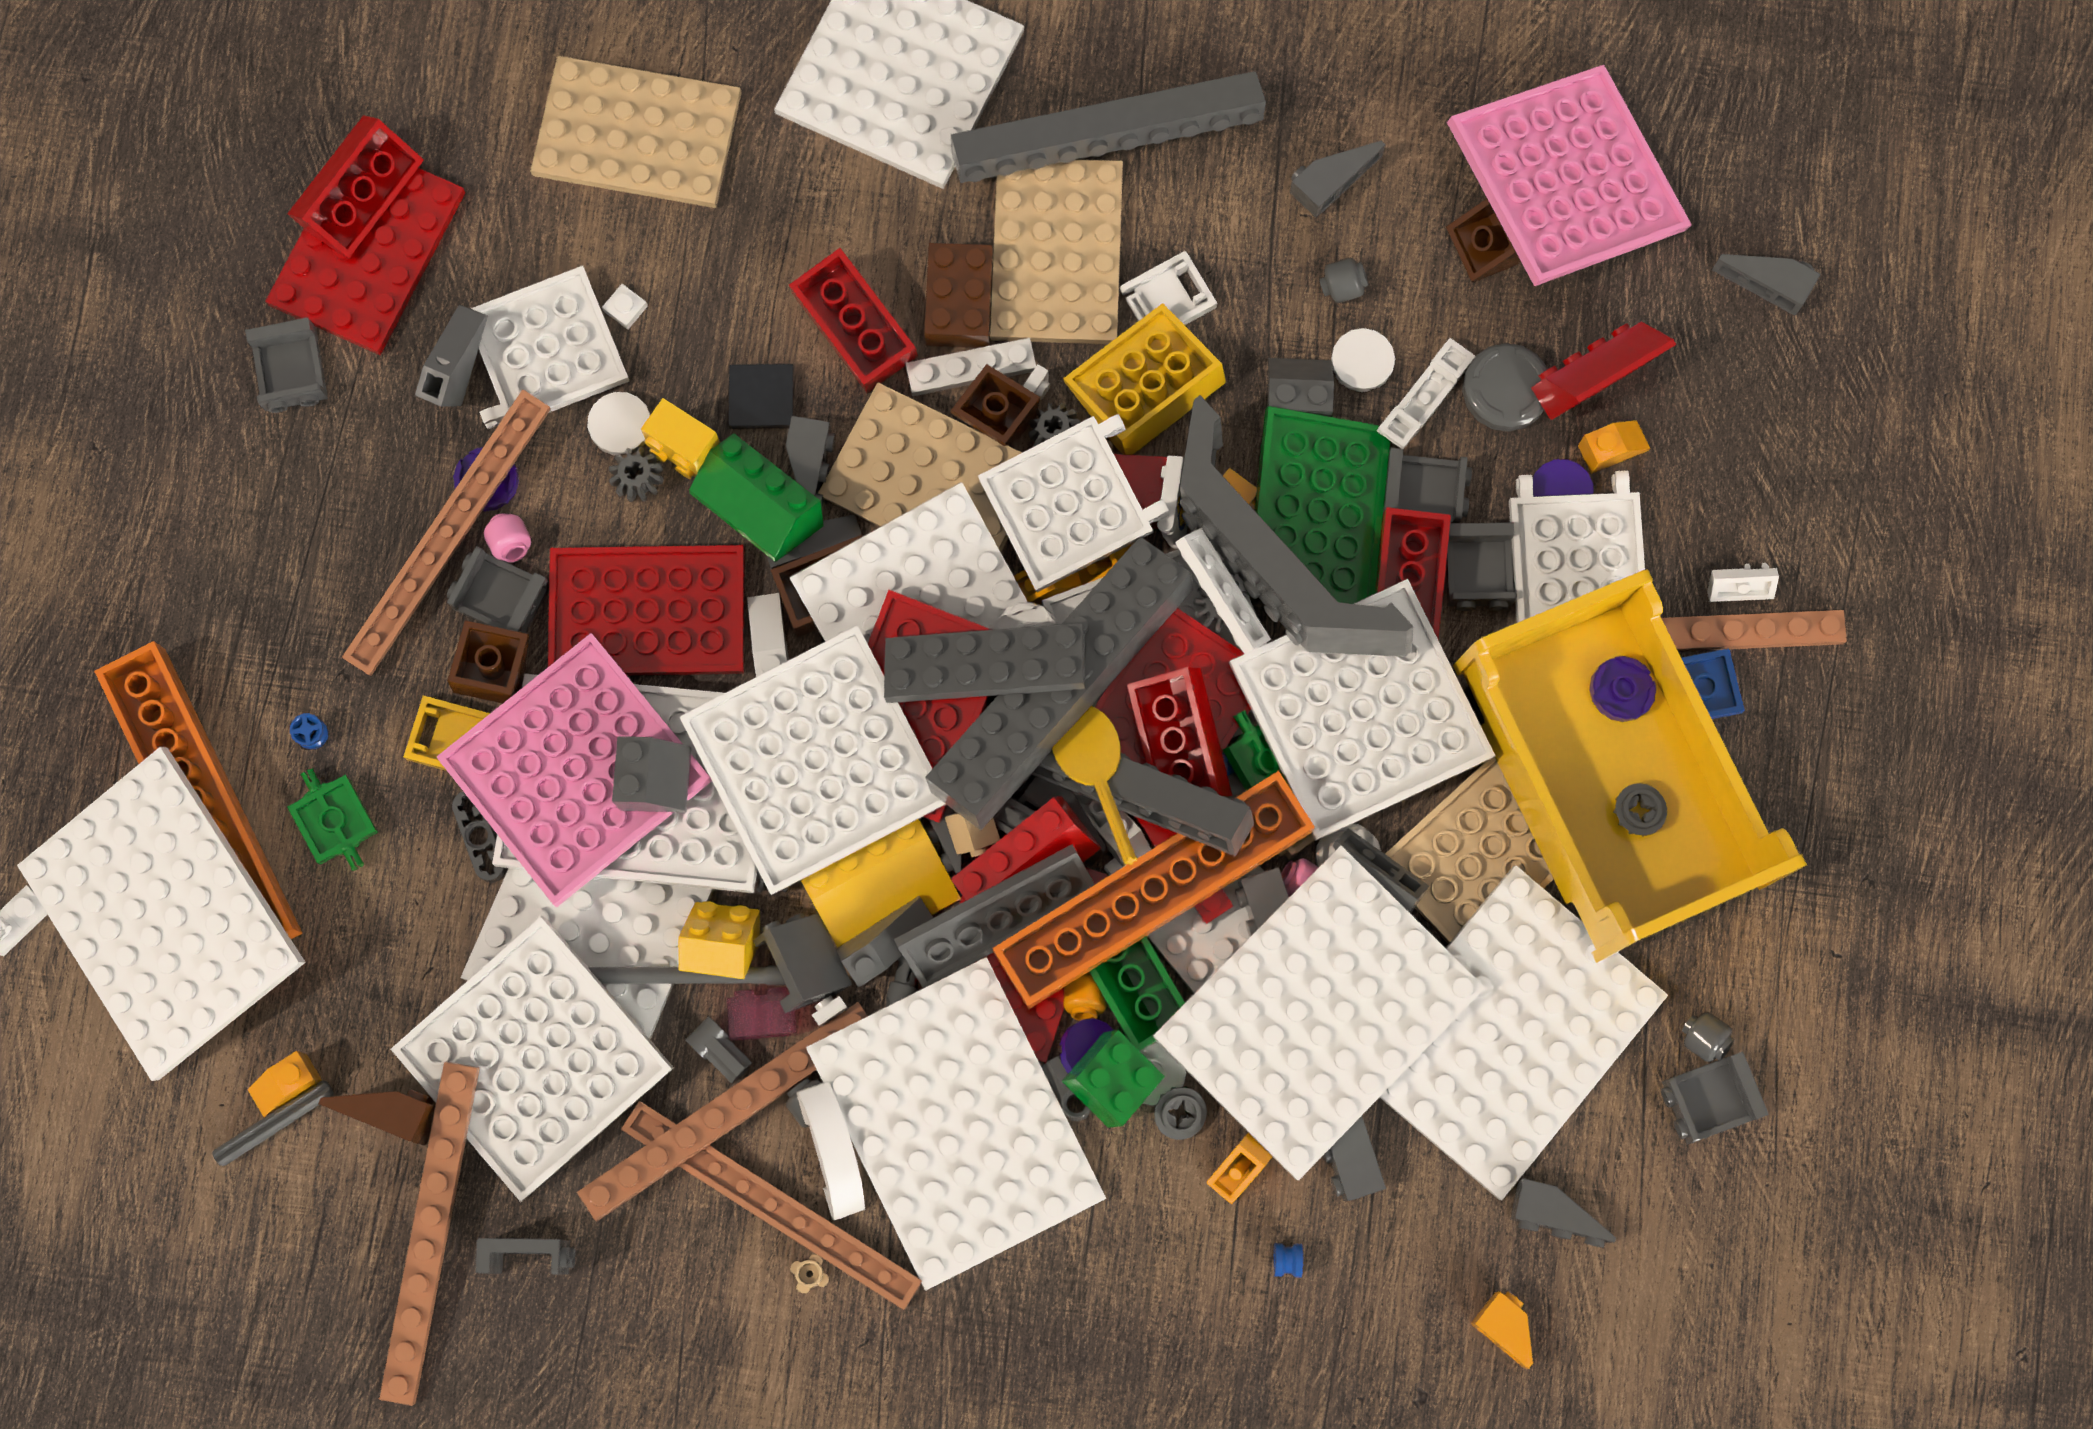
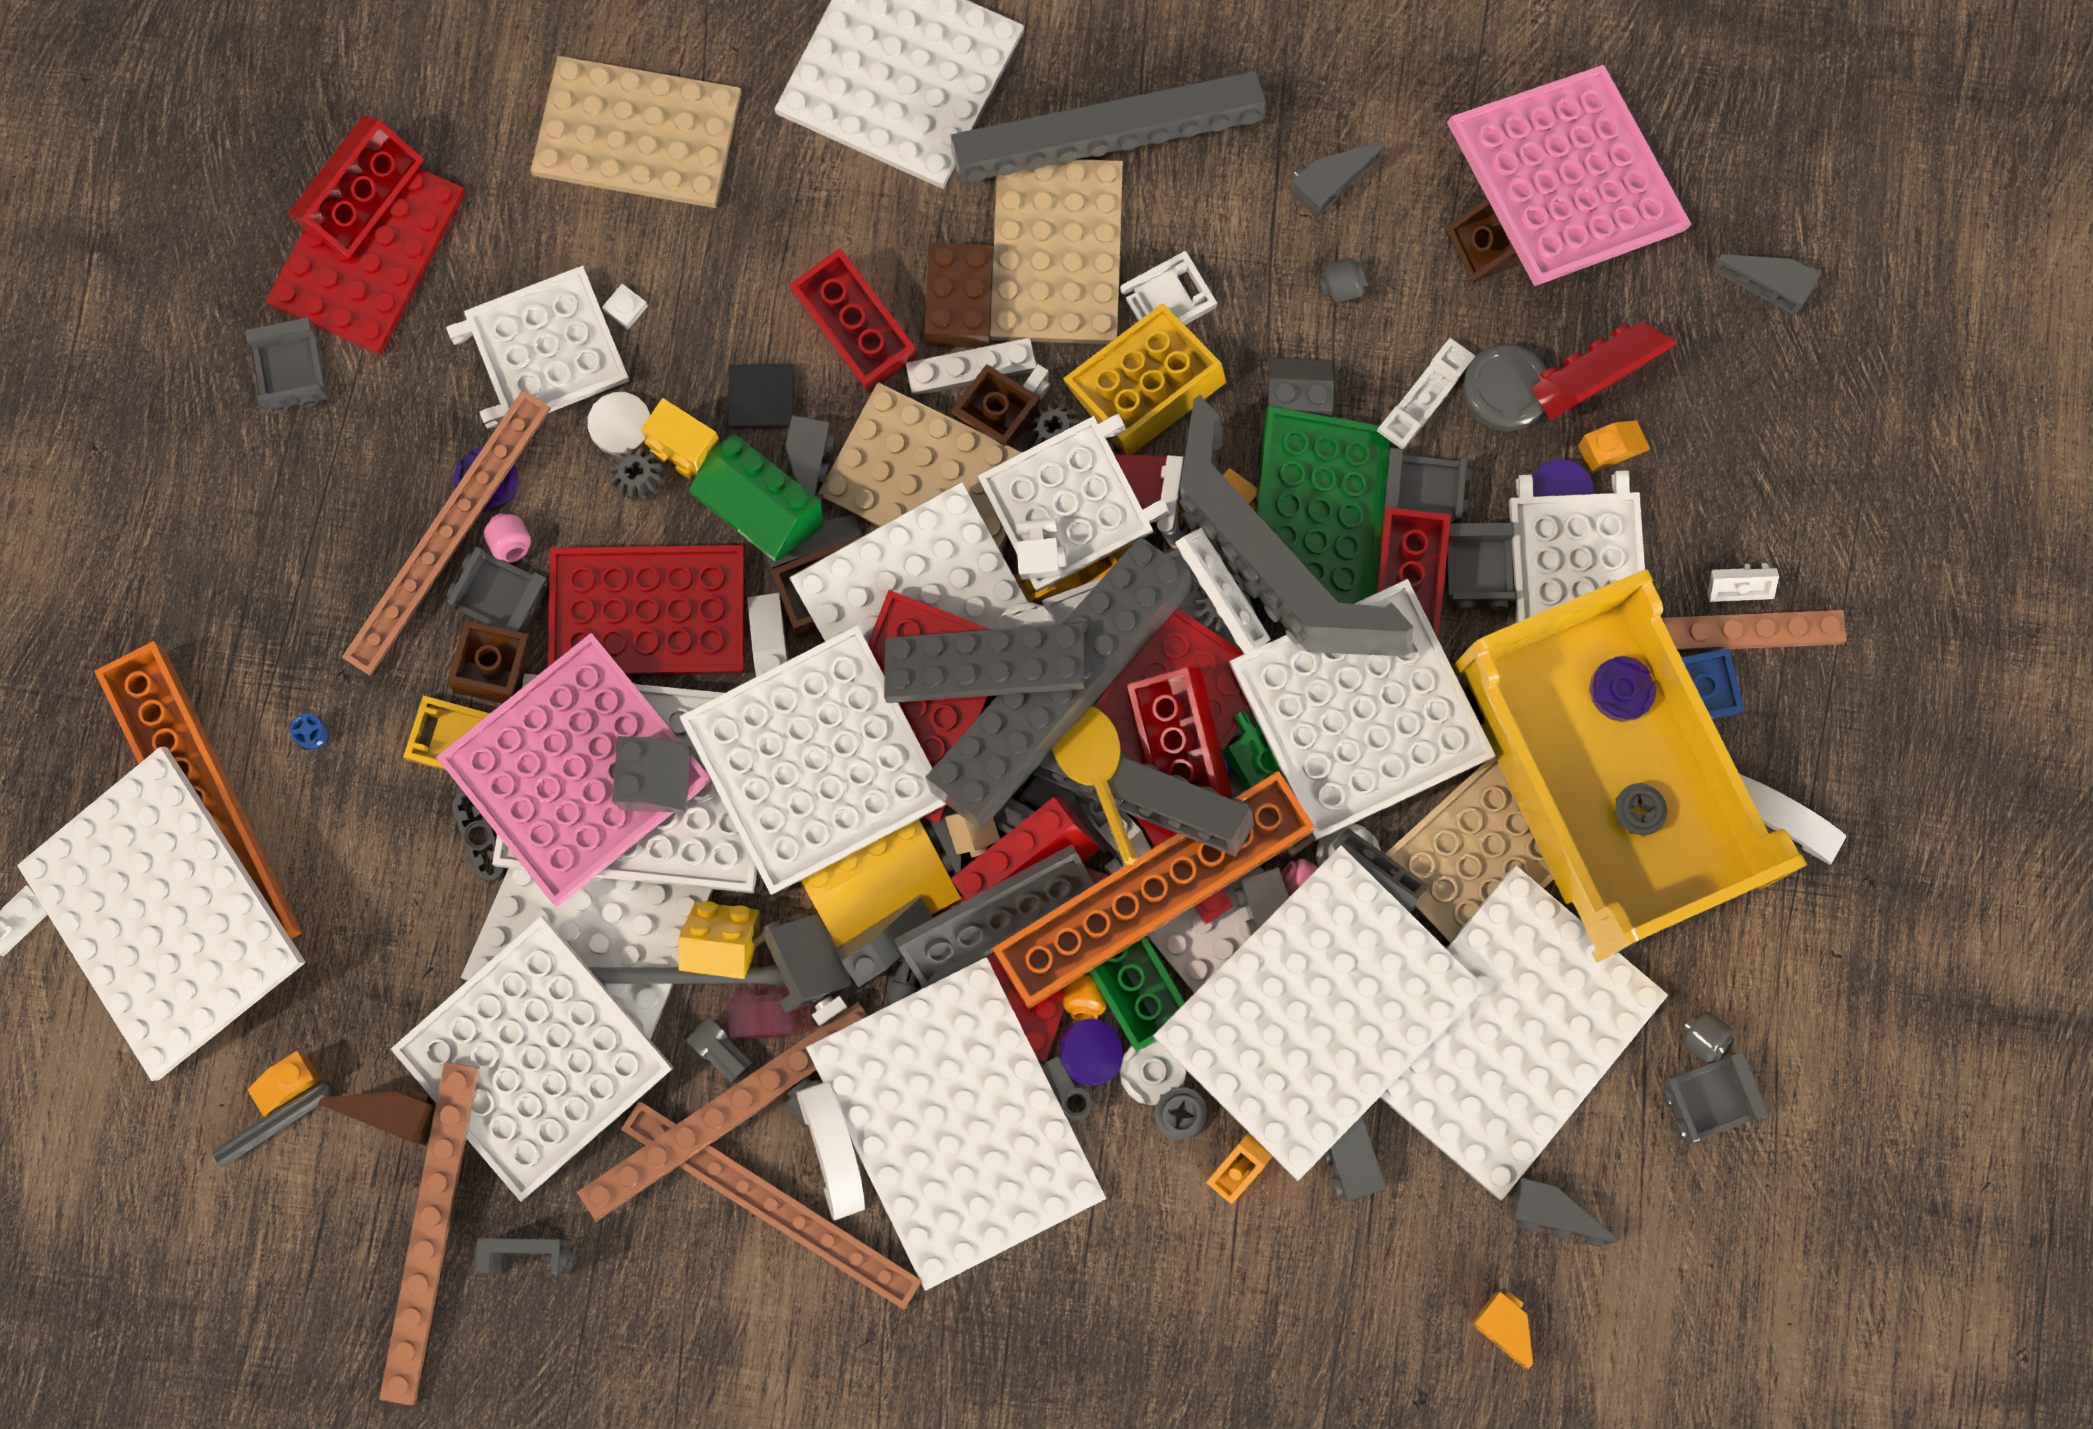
(332, 819): green plate -> none
(452, 359): dark grey slope -> none
(801, 1268): tan plate -> none
(1039, 555): none -> white brick
(1113, 1078): green brick -> none
(1288, 1260): blue wheel -> none
(1362, 360): white tile -> none
(1801, 823): none -> white slope

